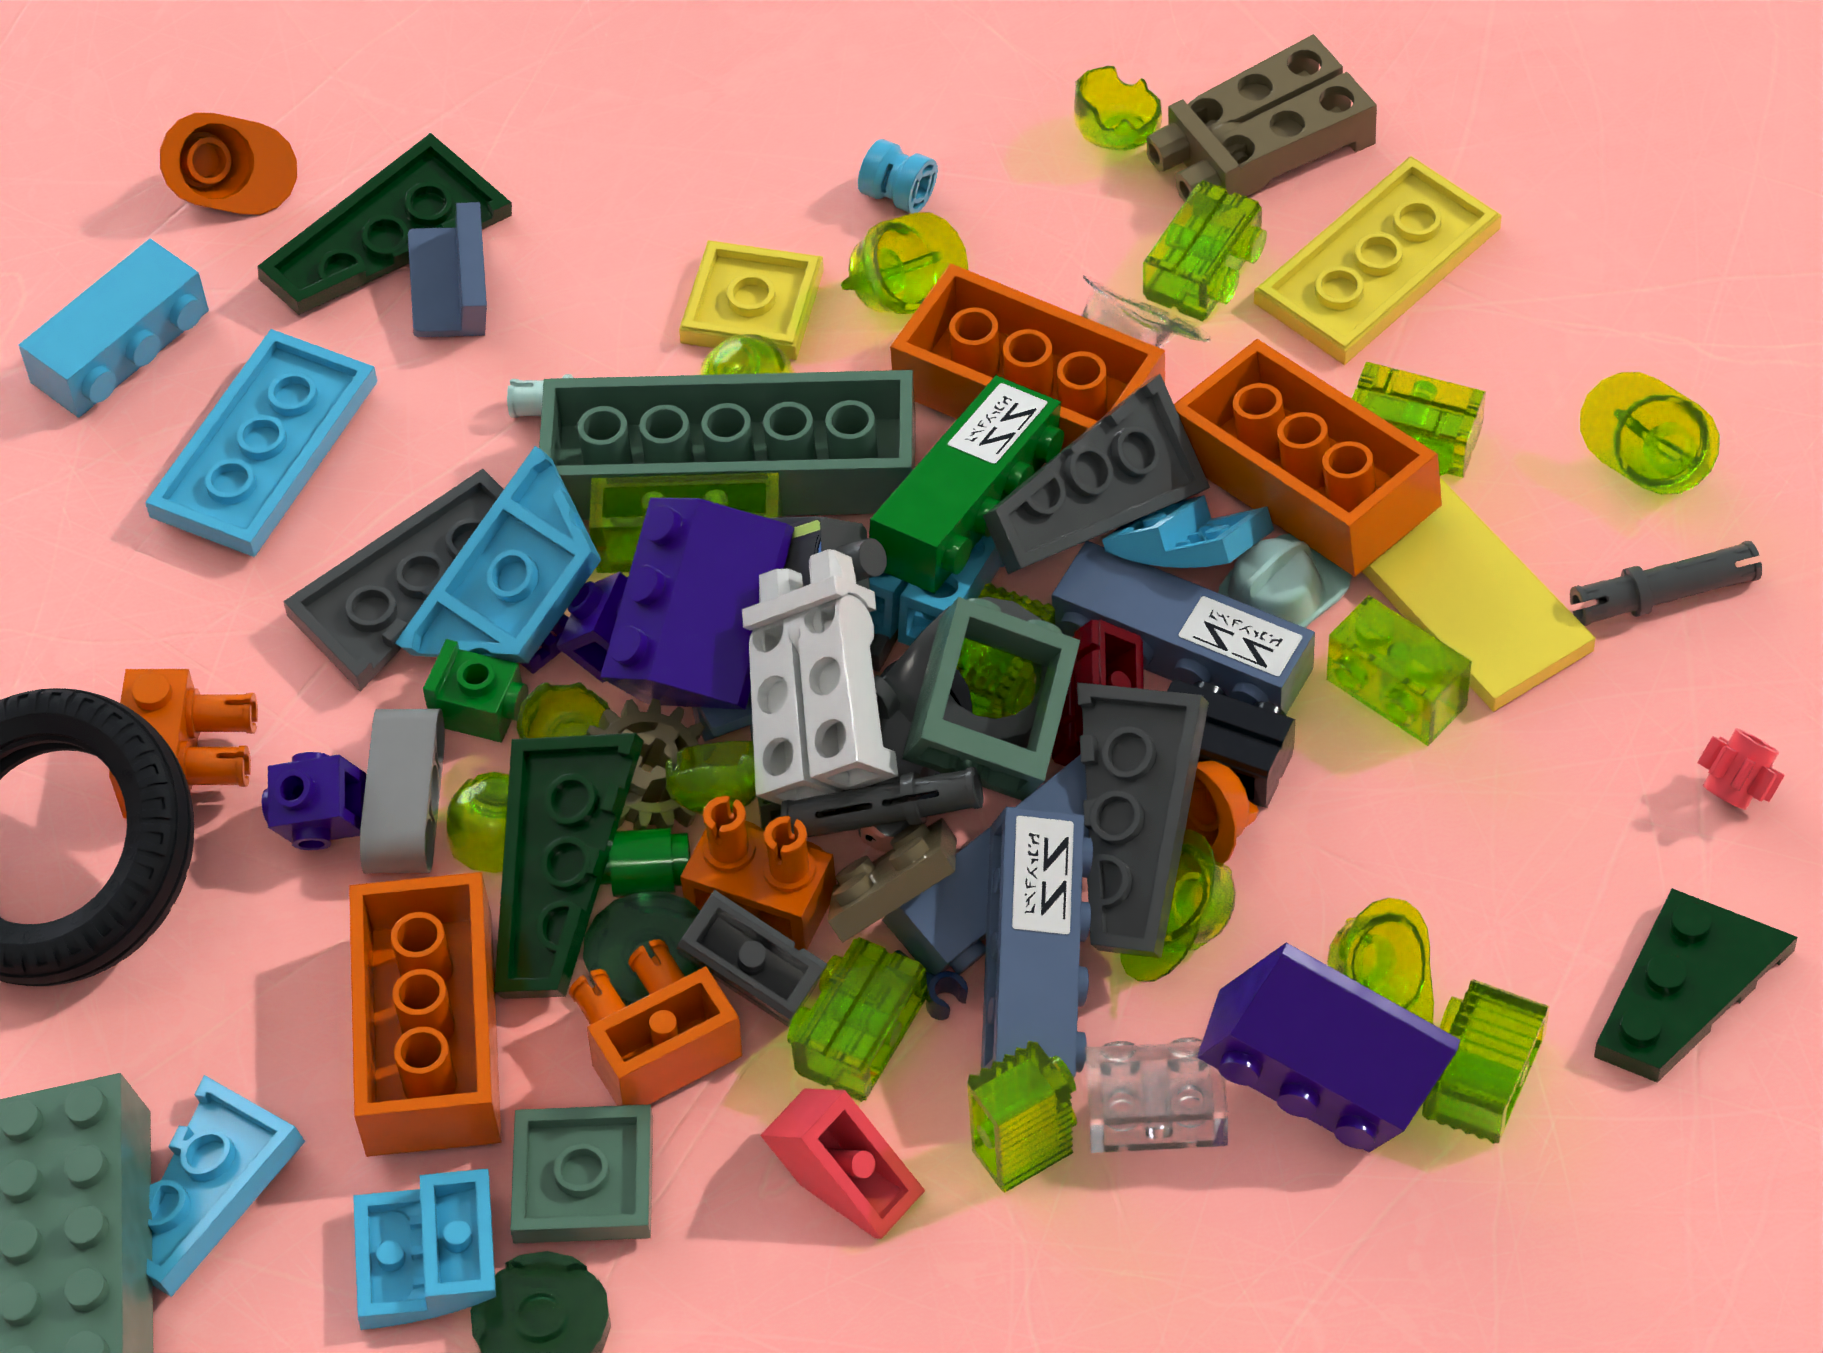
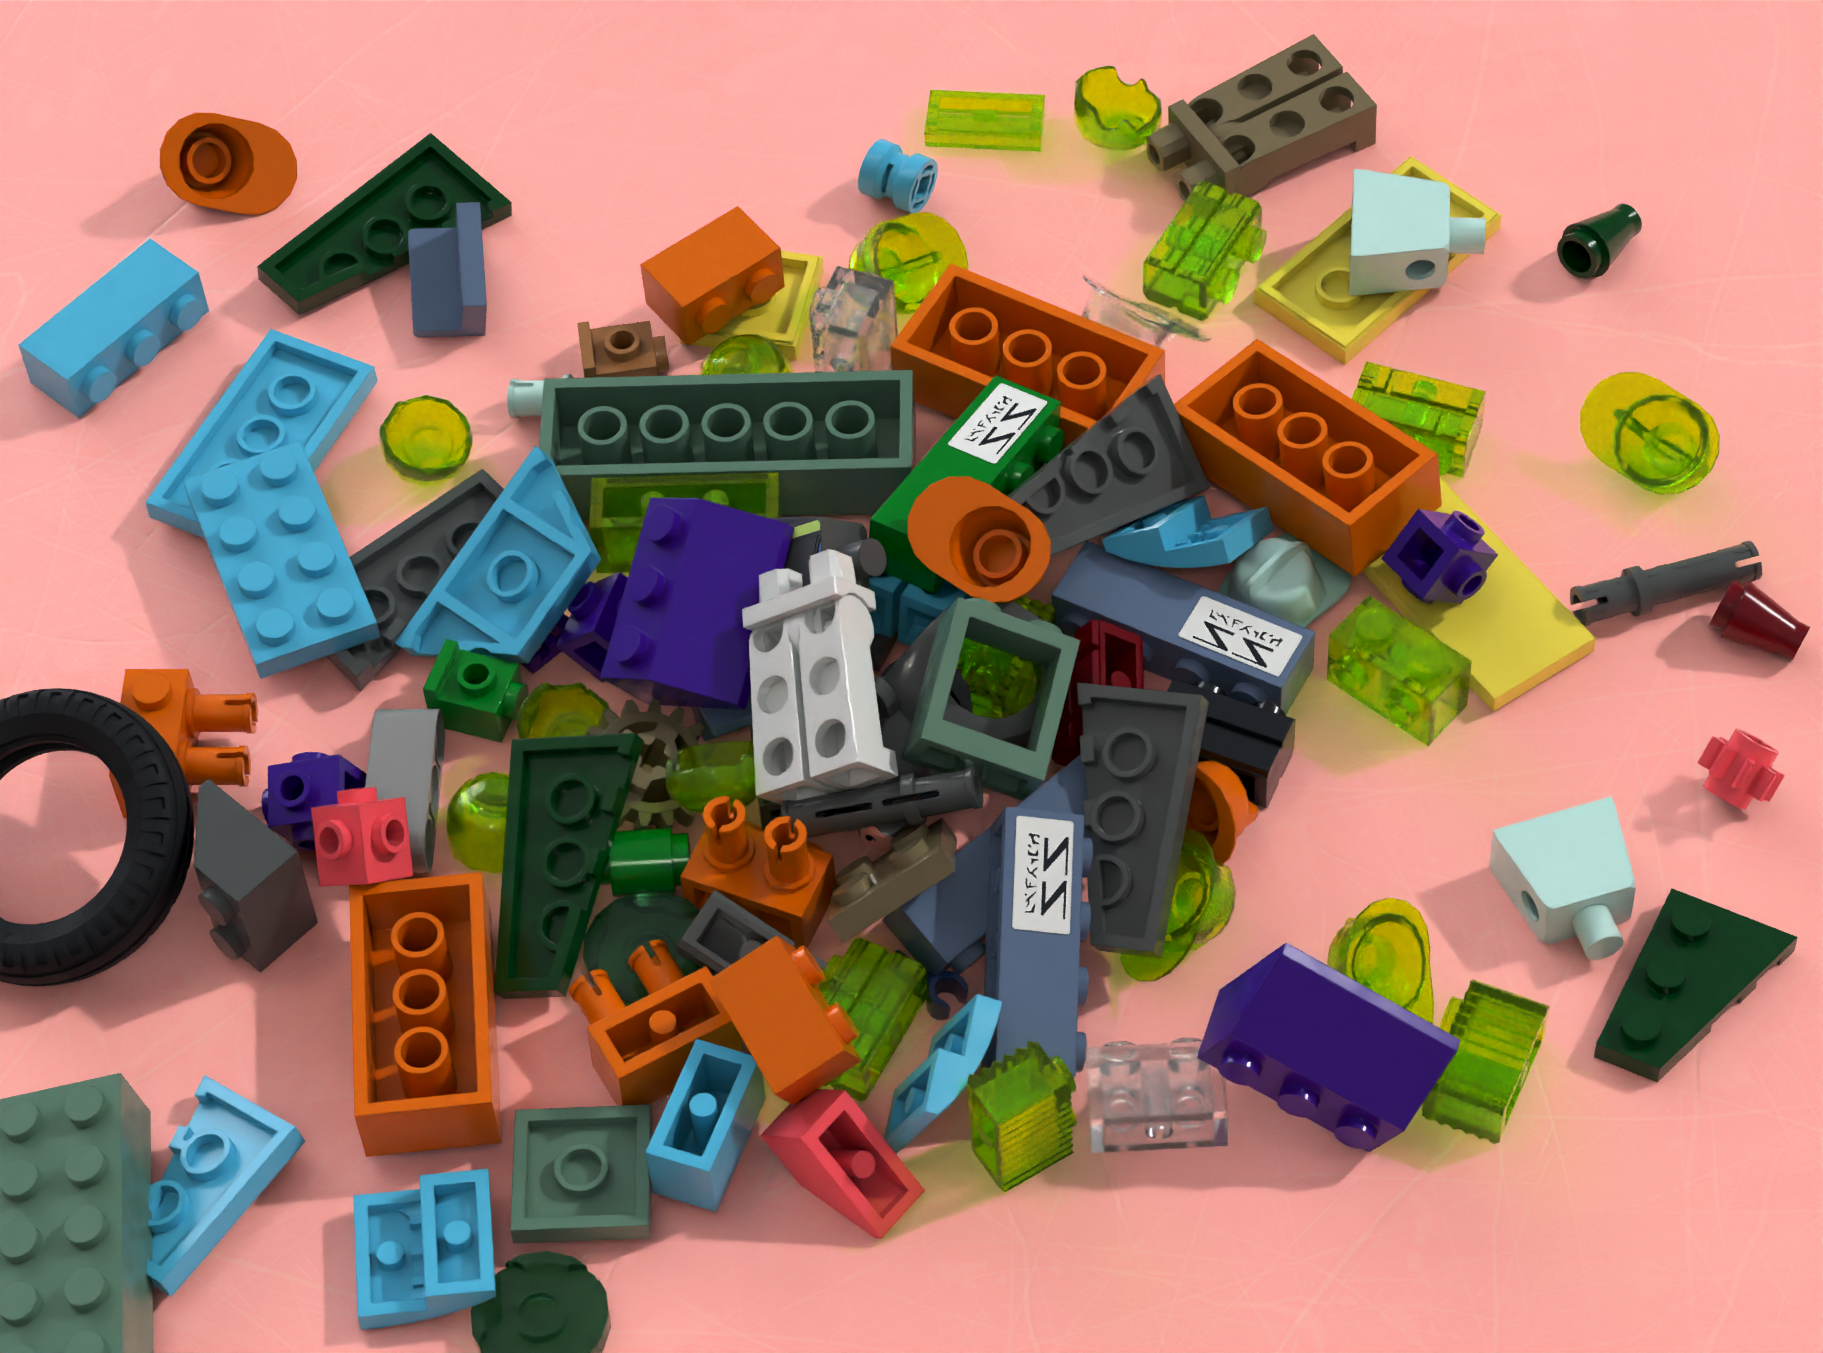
(248, 881): none -> dark grey slope
(281, 559): none -> medium azure plate
(361, 839): none -> coral brick
(425, 440): none -> clear neon green hair
(622, 350): none -> medium nougat brick
(705, 1125): none -> medium azure brick
(712, 276): none -> orange brick
(786, 1018): none -> orange brick
(853, 322): none -> clear brick
(941, 1078): none -> medium azure slope
(979, 539): none -> orange piece
(984, 127): none -> clear neon green tile
(1405, 233): none -> light aqua torso
(1441, 556): none -> dark purple brick
(1568, 875): none -> light aqua torso
(1596, 242): none -> dark green cone
(1758, 621): none -> dark red cone

